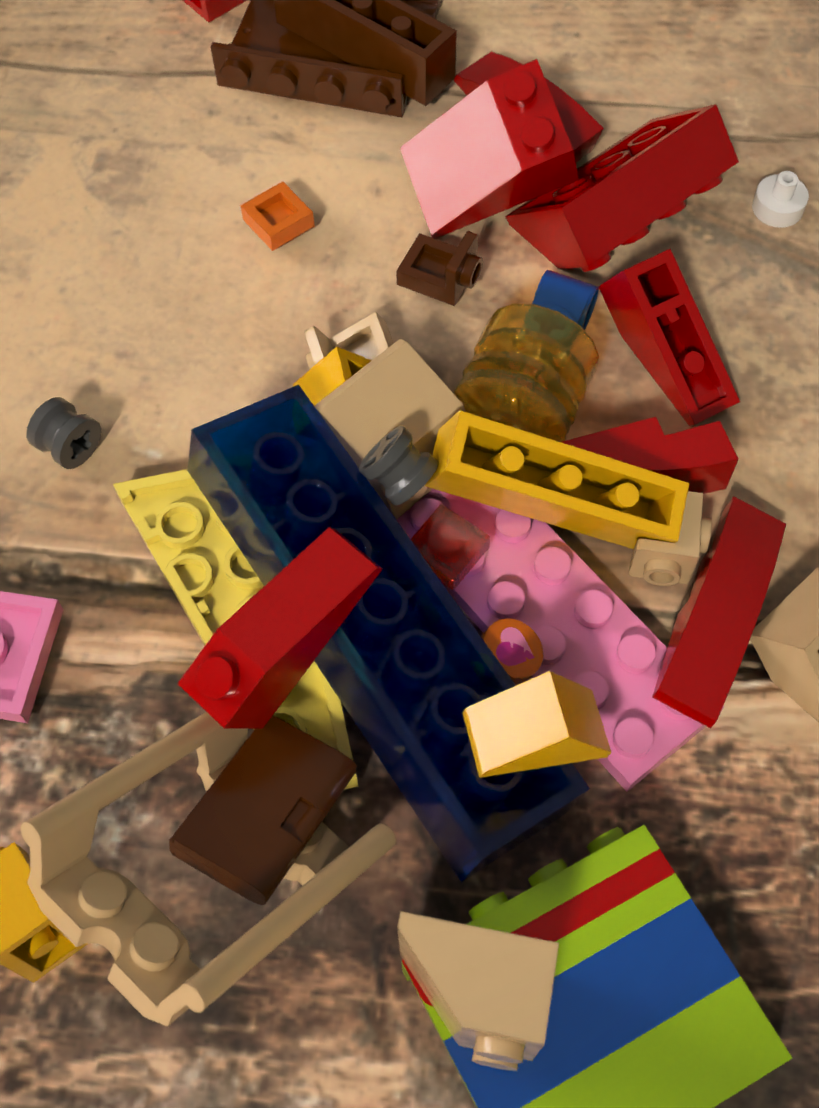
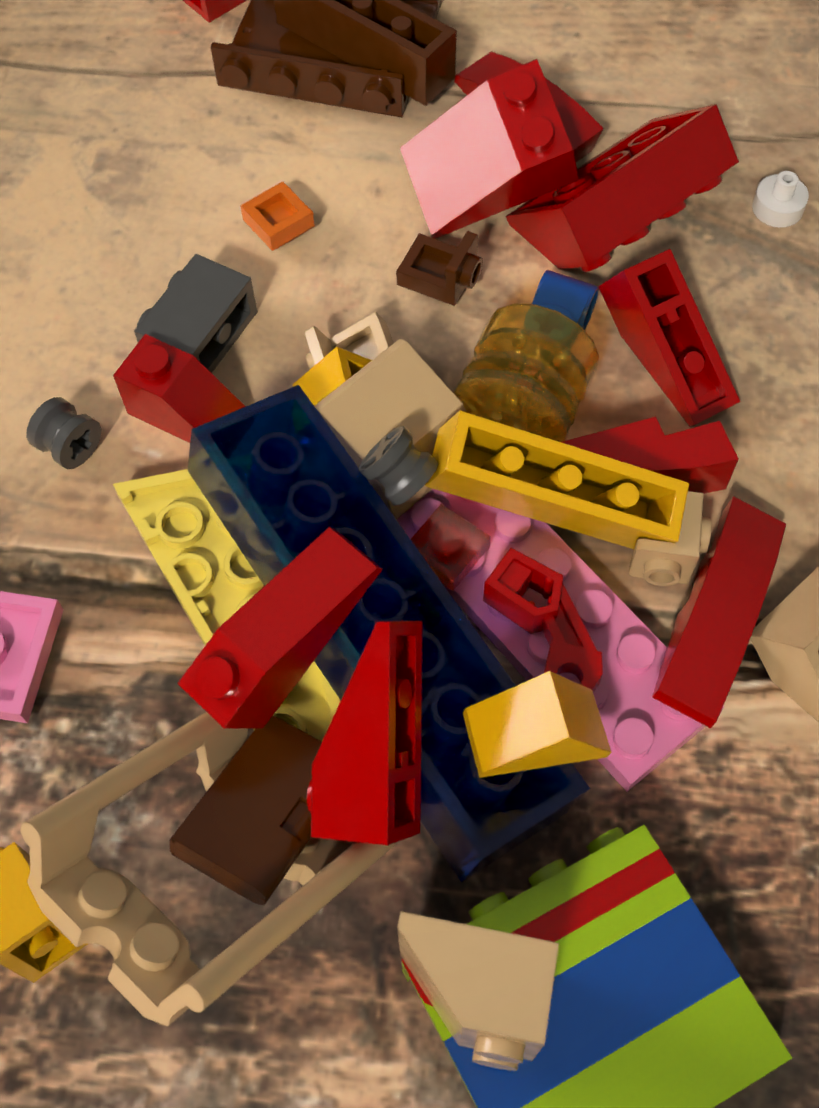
(171, 389): none -> red slope
(201, 311): none -> dark grey brick
(370, 758): none -> red slope
(515, 648): orange tile -> none
(567, 636): none -> red piece

